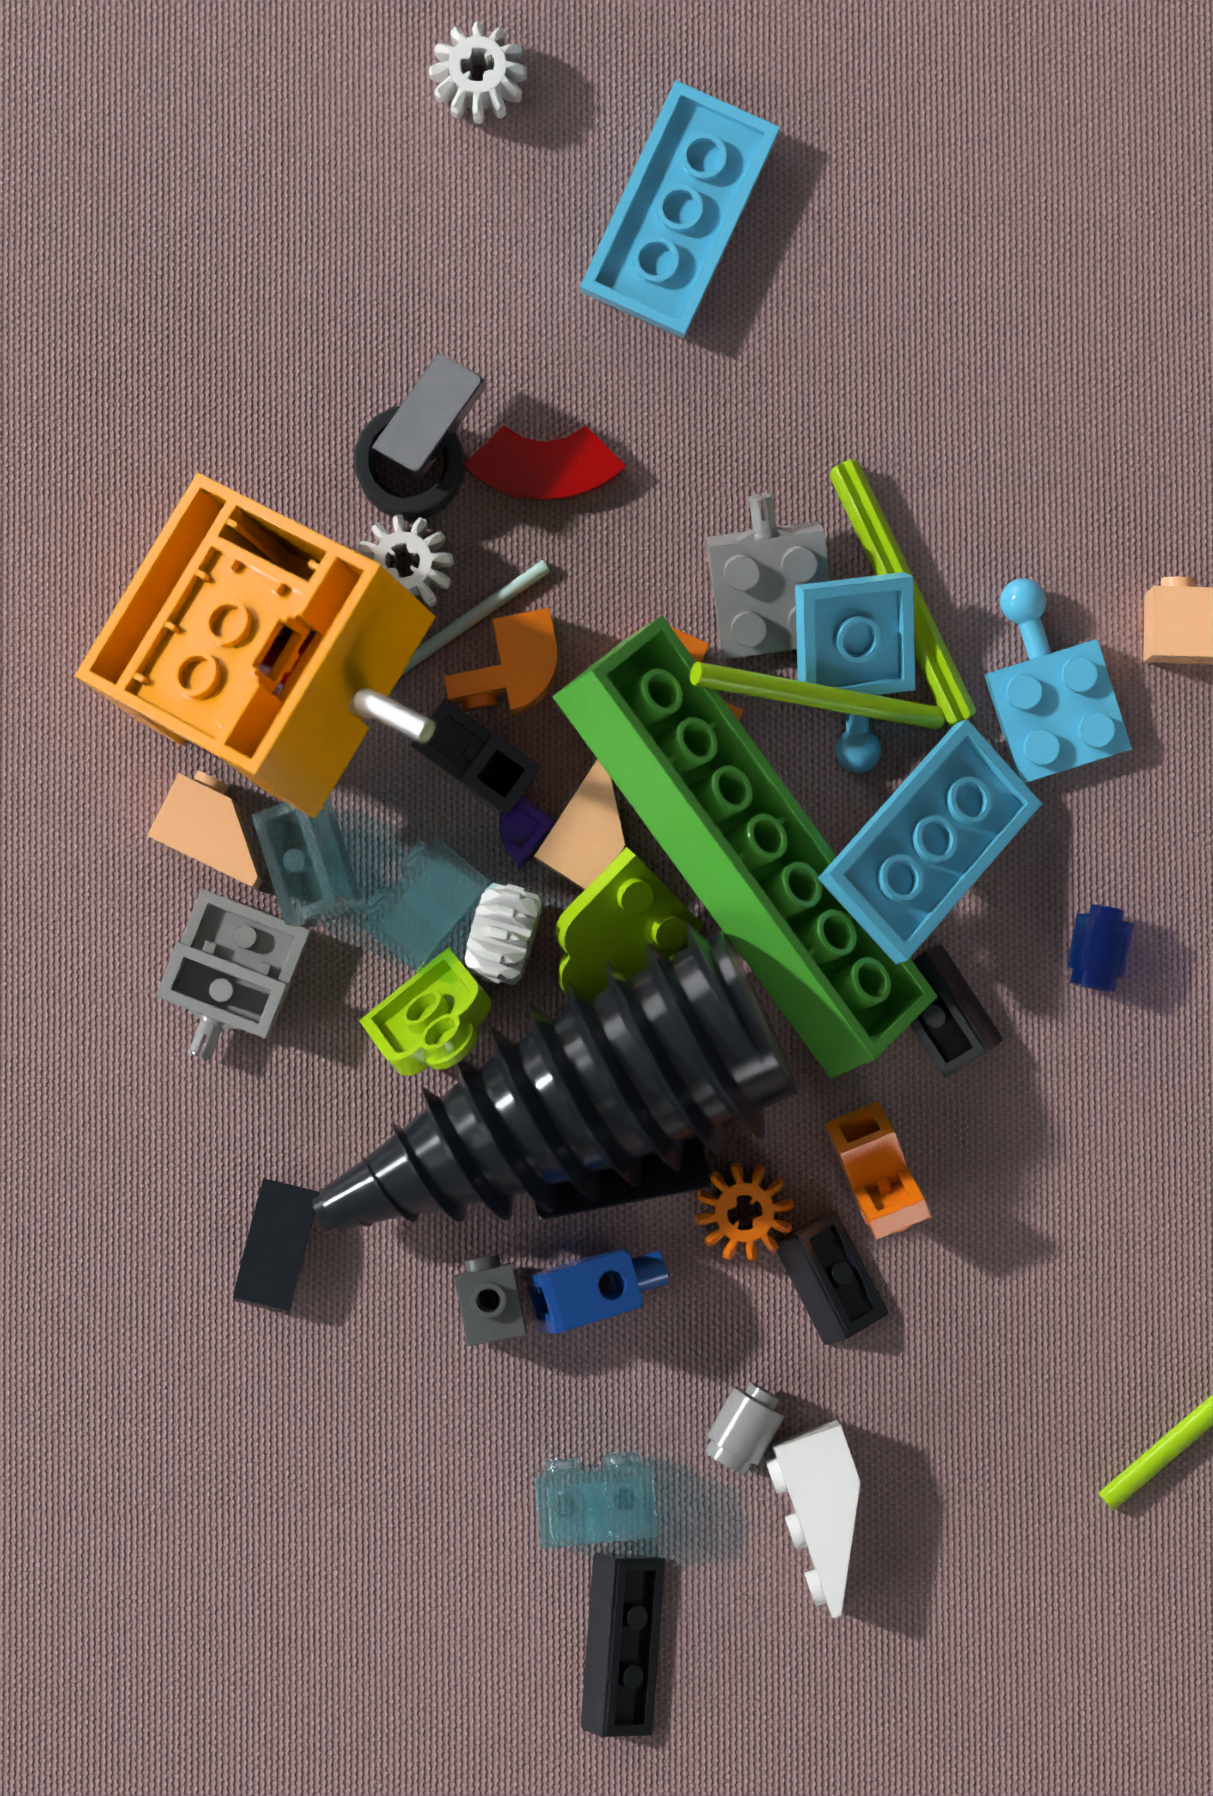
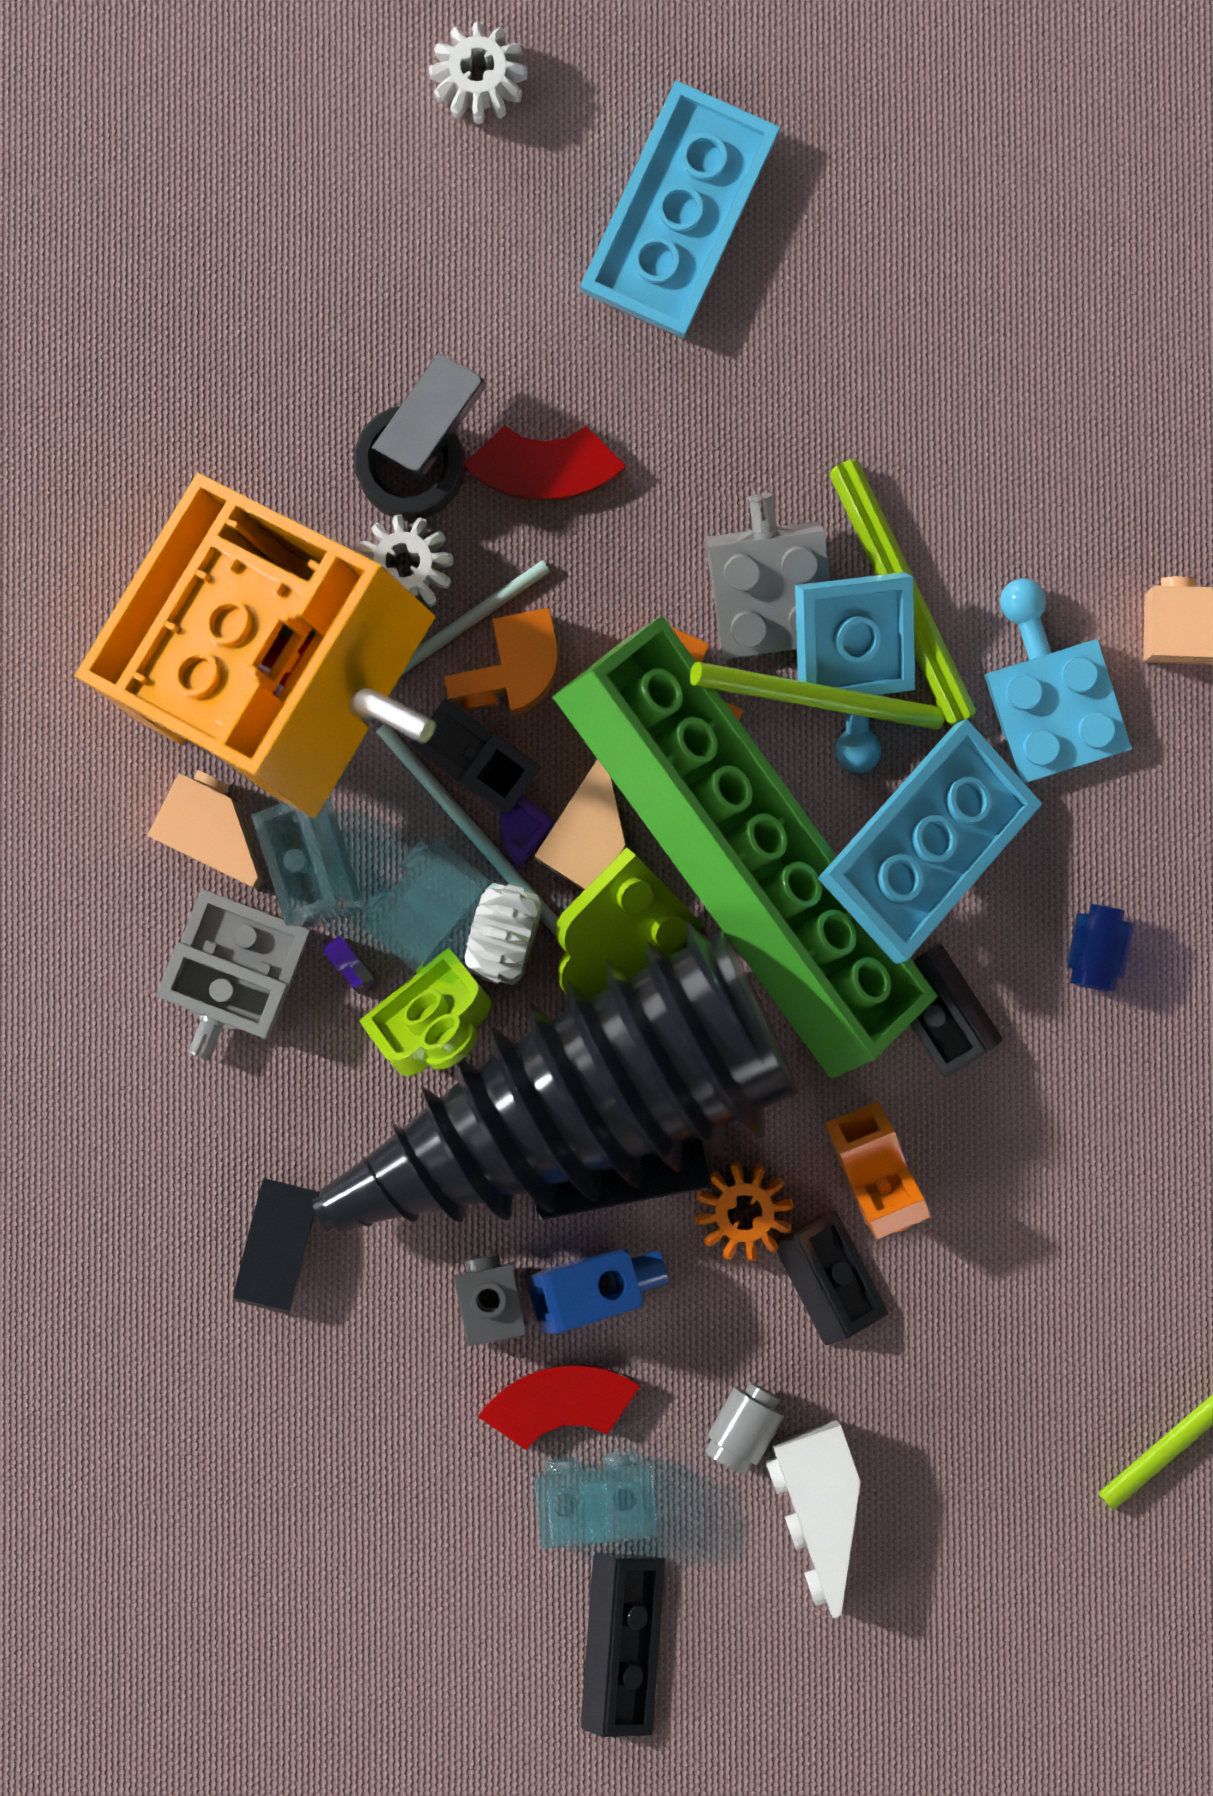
(350, 965): none -> dark purple tile
(462, 819): none -> light aqua axle
(559, 1398): none -> red tile

